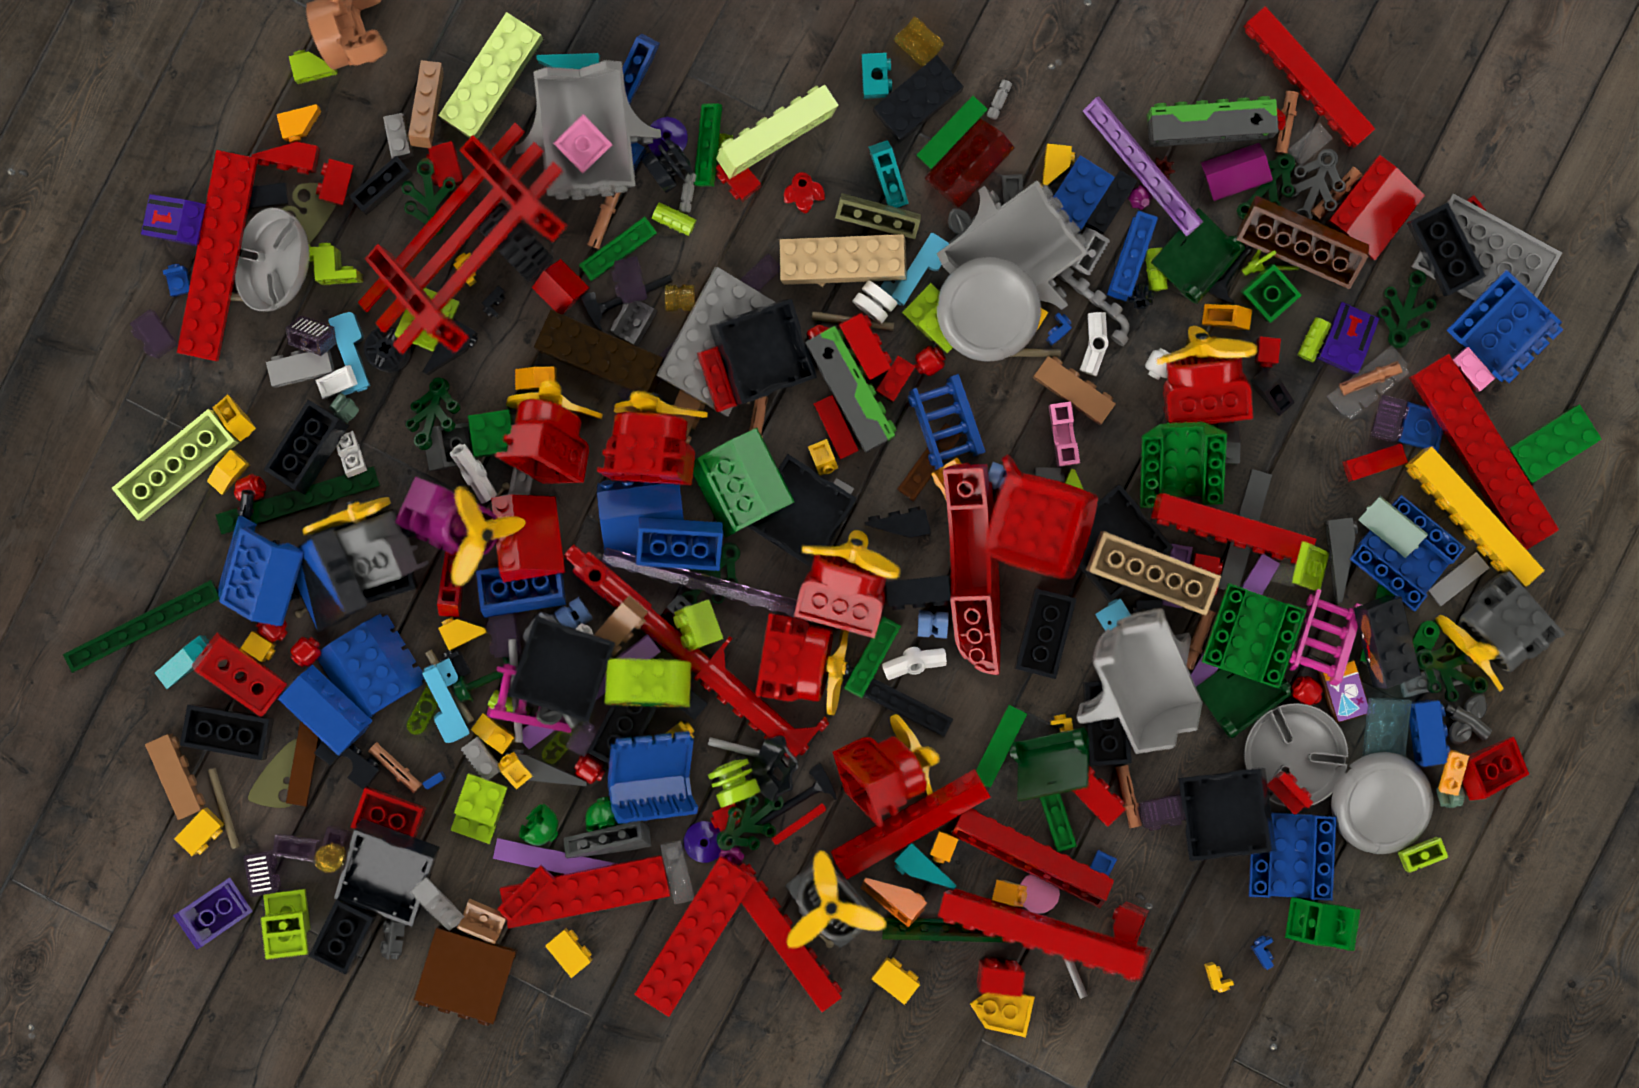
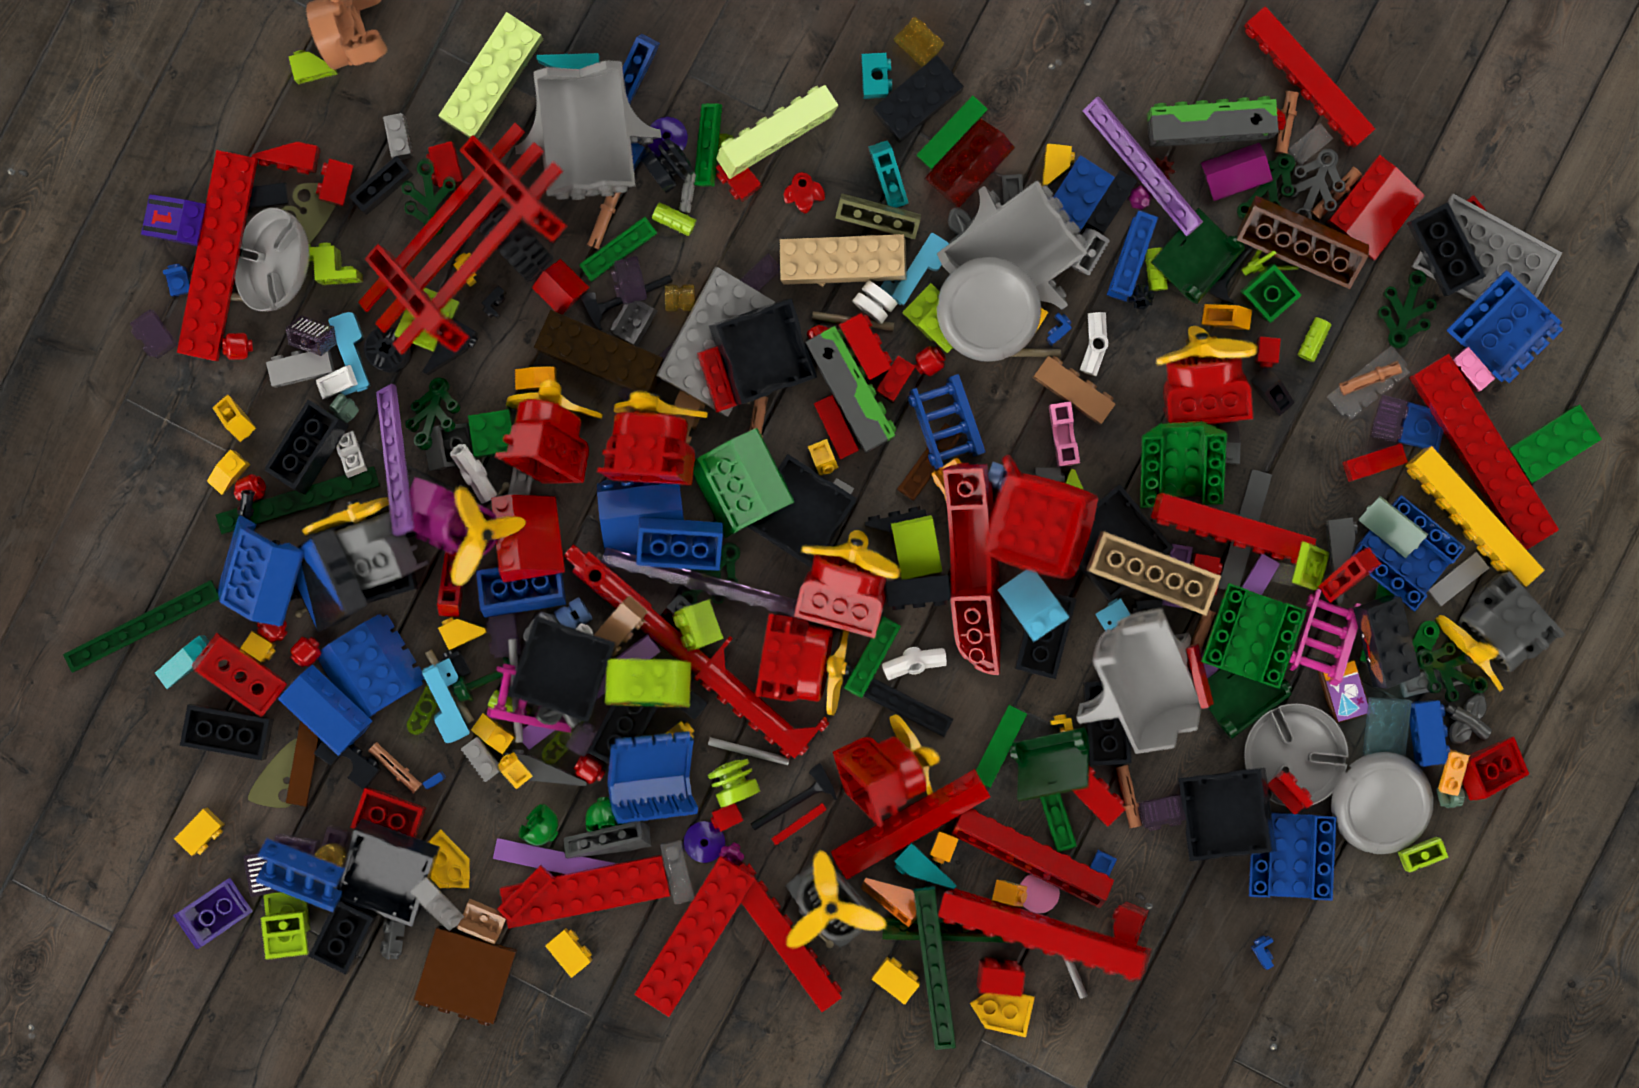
(175, 465): yellowish green brick -> none
(175, 776): medium nougat brick -> none
(223, 808): dark tan piece -> none
(236, 346): none -> red head
(296, 885): none -> blue fence
(298, 122): light orange slope -> none
(394, 460): none -> medium lavender tile
(426, 104): medium nougat brick -> none
(451, 864): none -> yellow tile
(479, 808): lime bracket -> none
(583, 143): bright pink tile -> none
(747, 824): dark green plant -> none
(765, 763): black piece -> none
(916, 547): none -> lime tile
(932, 624): medium blue wheel -> none
(934, 968): none -> dark green plate
(999, 99): light grey axle -> none
(1033, 604): none -> medium azure slope
(1097, 299): light grey bar -> none
(1156, 370): white head -> none
(1199, 676): none -> red tile
(1214, 974): yellow bracket -> none
(1307, 690): red head -> none
(1322, 923): green bracket -> none
(1348, 339): dark purple slope -> none
(1349, 574): none -> red slope

